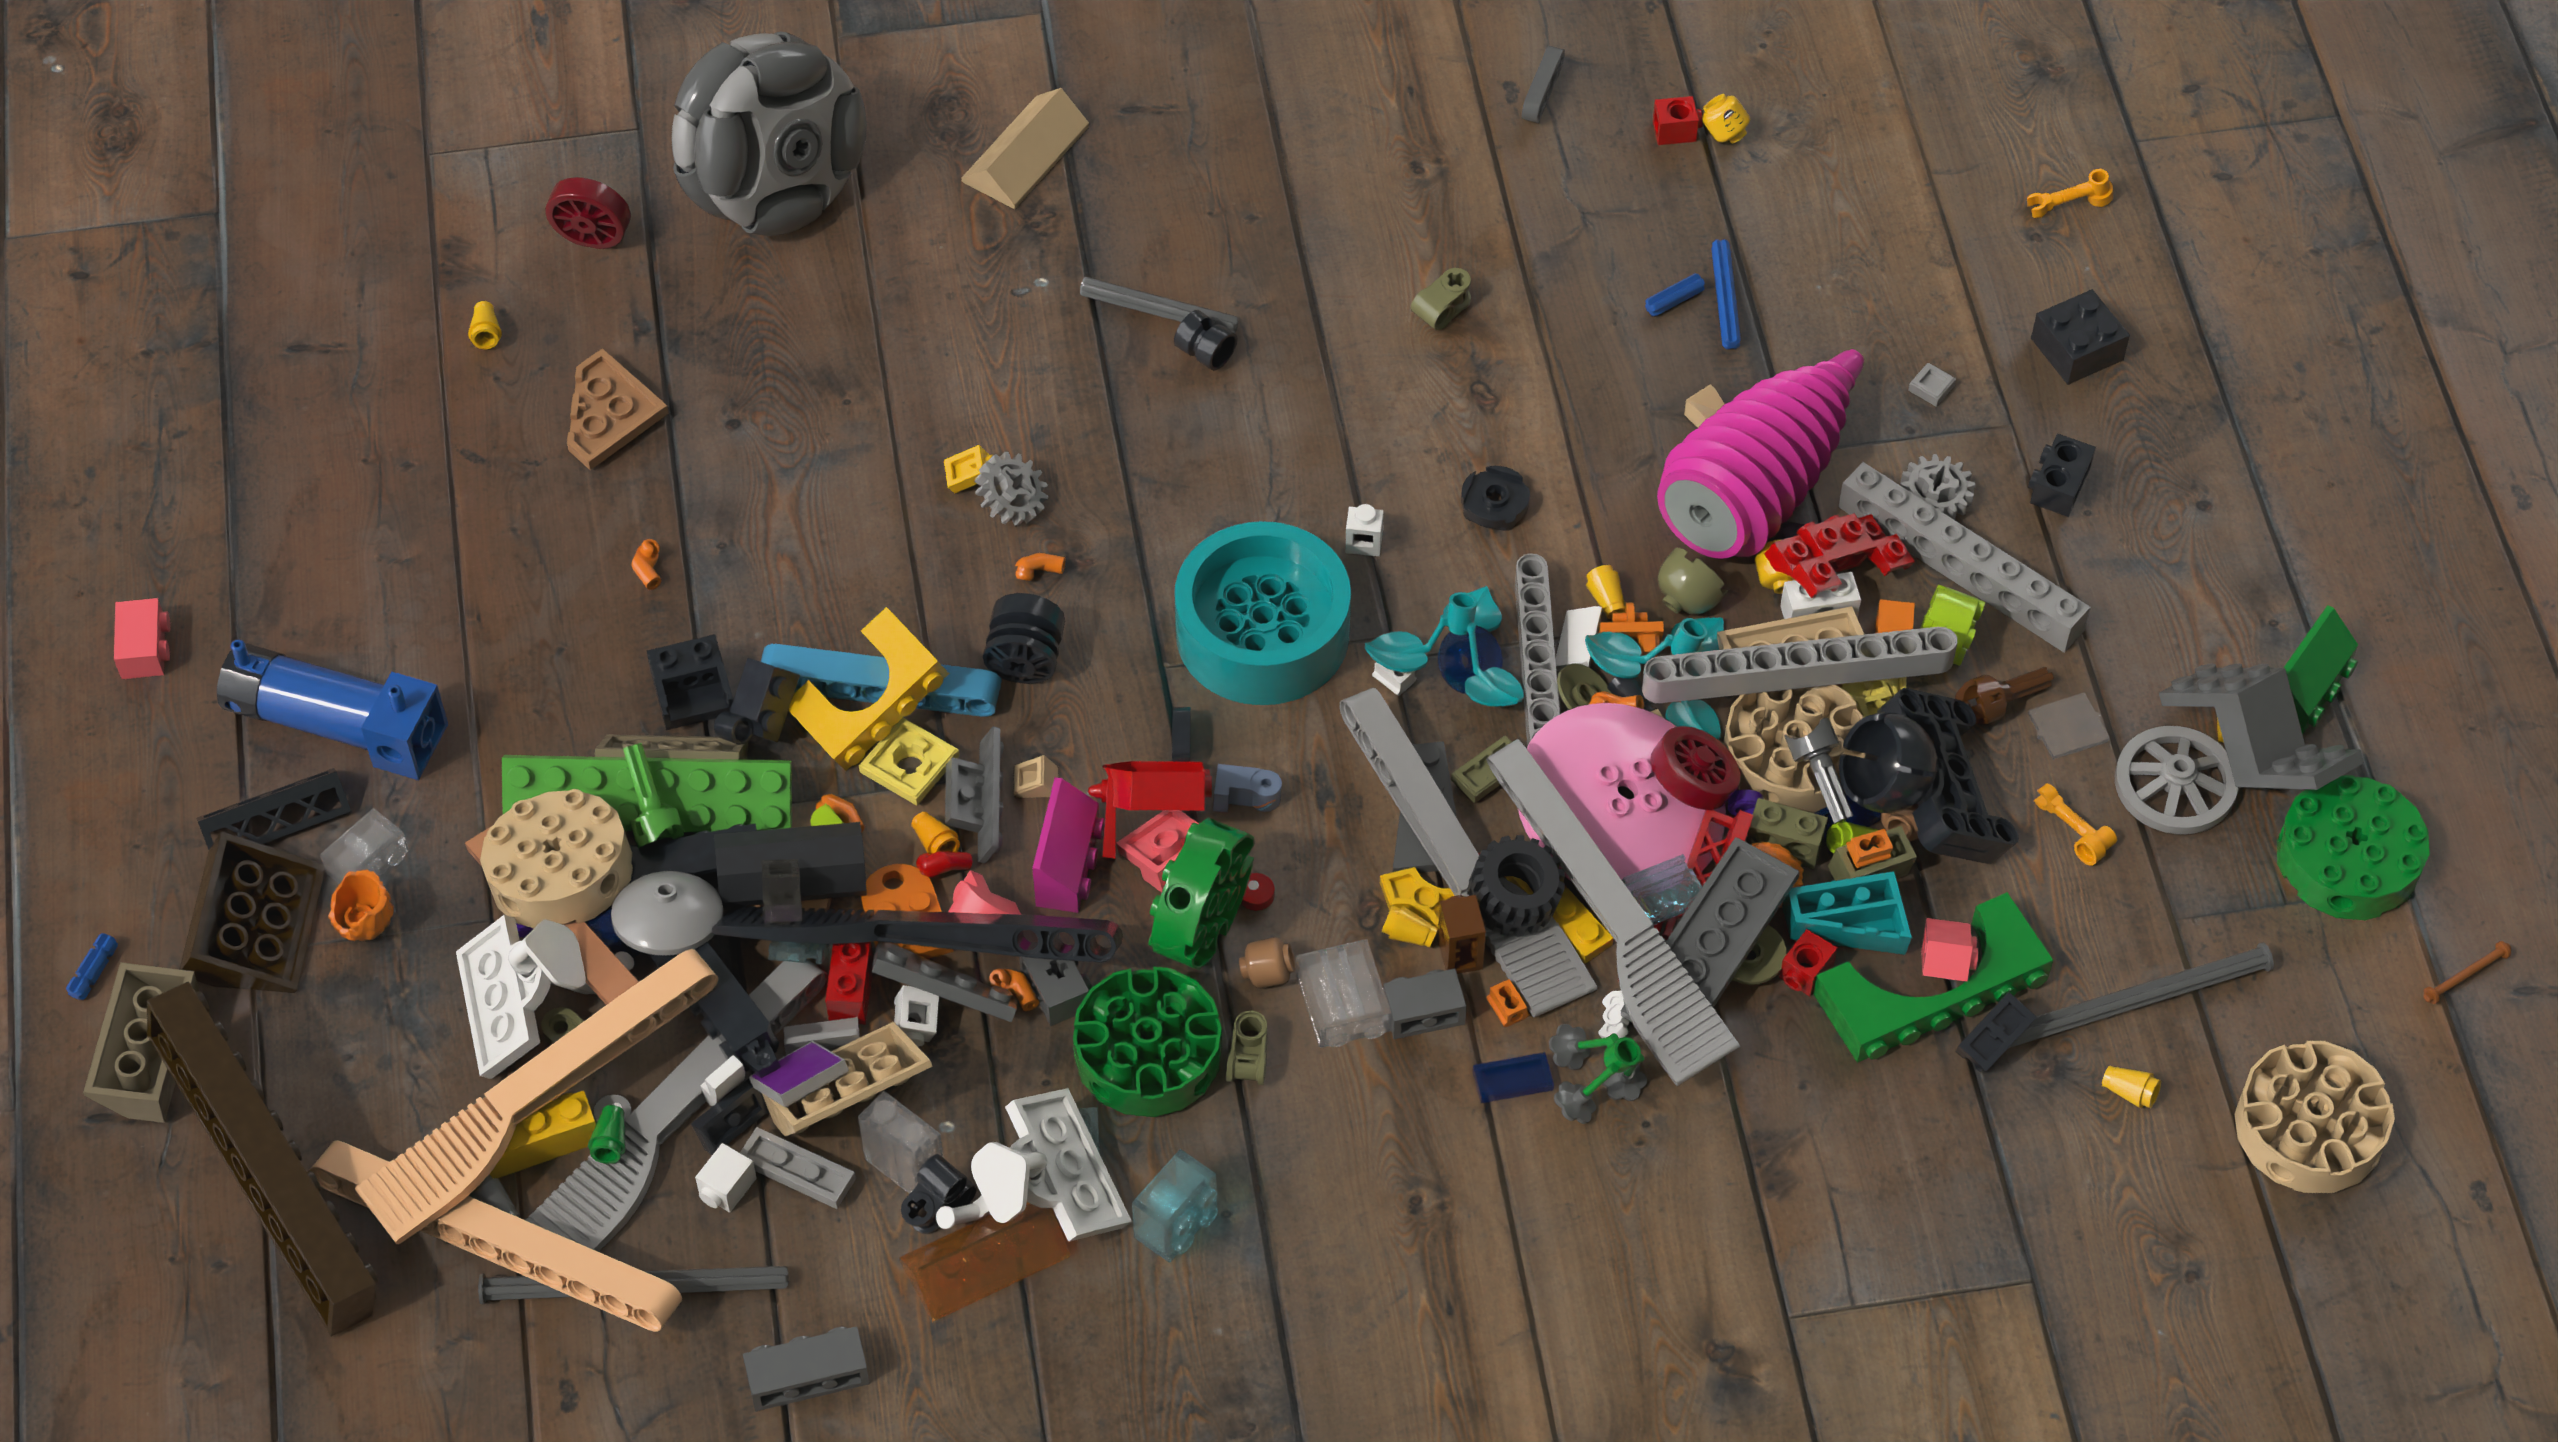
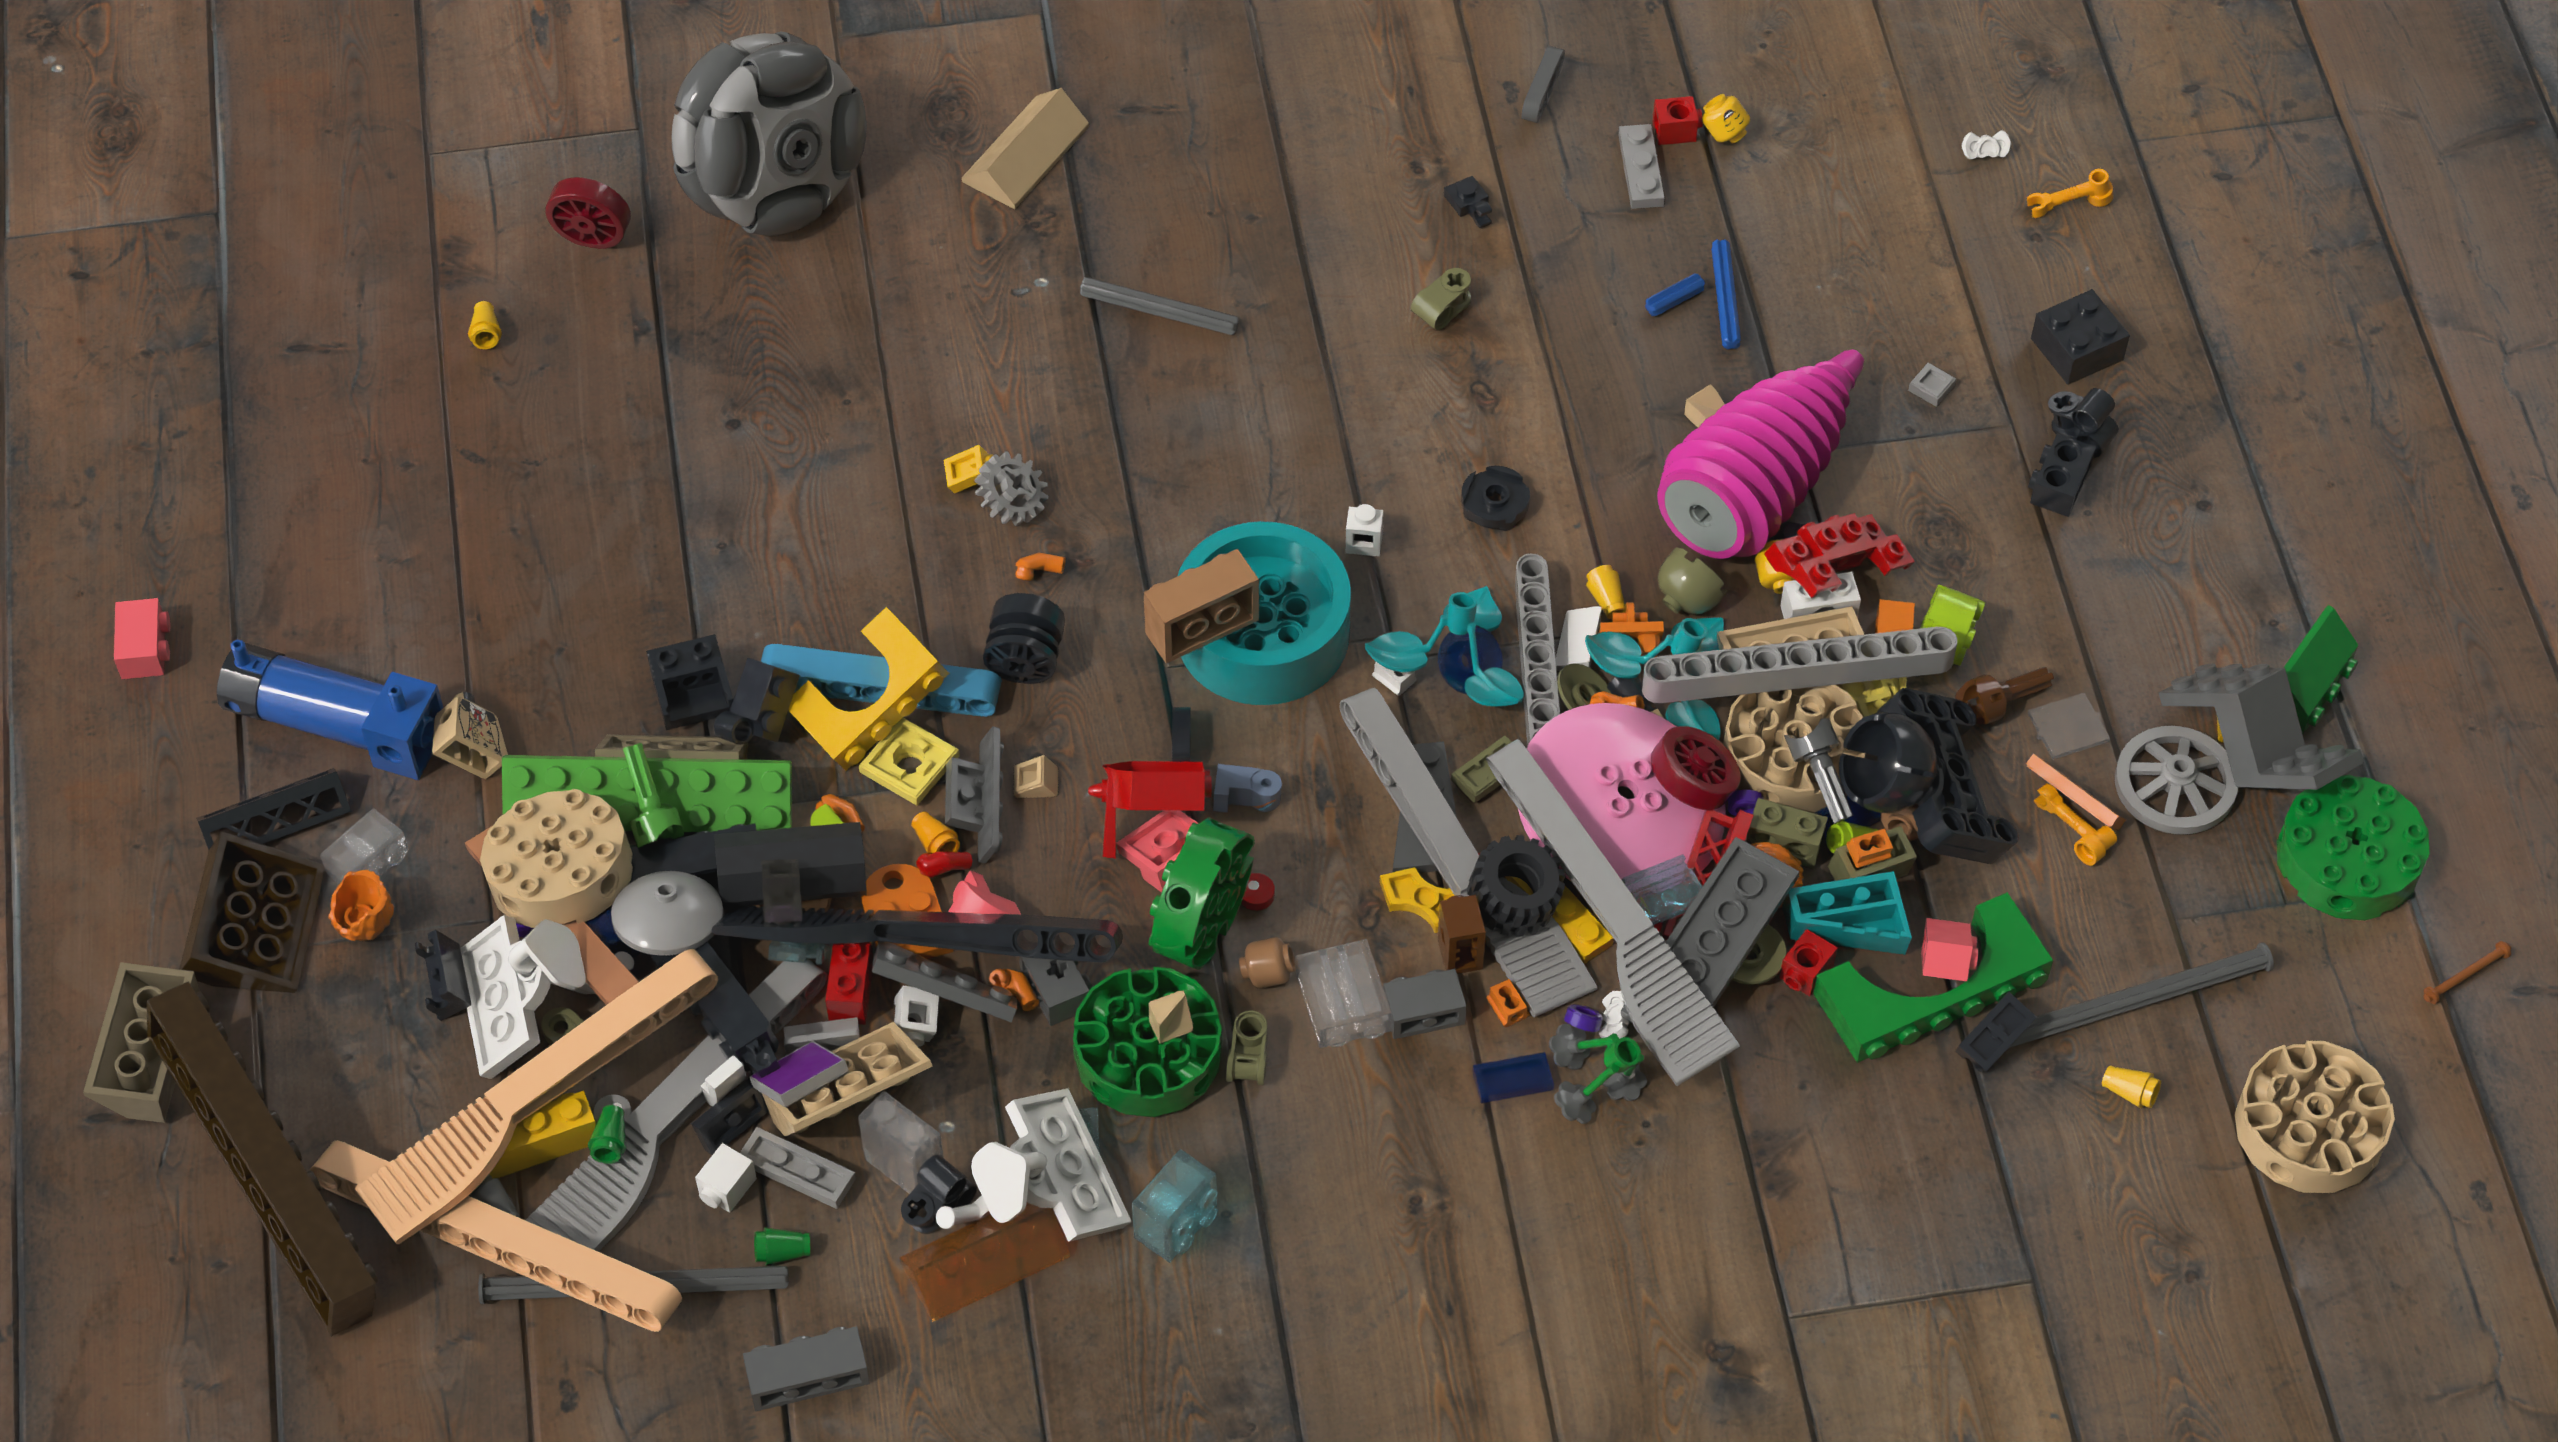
(92, 966): blue axle -> none
(445, 975): none -> black hinge
(469, 736): none -> tan torso
(608, 409): medium nougat plate -> none
(644, 563): orange arm -> none
(780, 1245): none -> green cone
(1066, 848): dark pink slope -> none
(1170, 1016): none -> tan slope
(1201, 605): none -> medium nougat brick
(1209, 341): black wheel -> none
(1408, 927): yellow cone -> none
(1469, 198): none -> black plate
(1583, 1018): none -> dark purple tile
(1641, 166): none -> light grey plate
(1955, 487): light grey gear -> none
(1966, 558): light grey brick -> none
(1983, 146): none -> white piece
(2075, 792): none -> orange tile
(2085, 417): none -> black piece

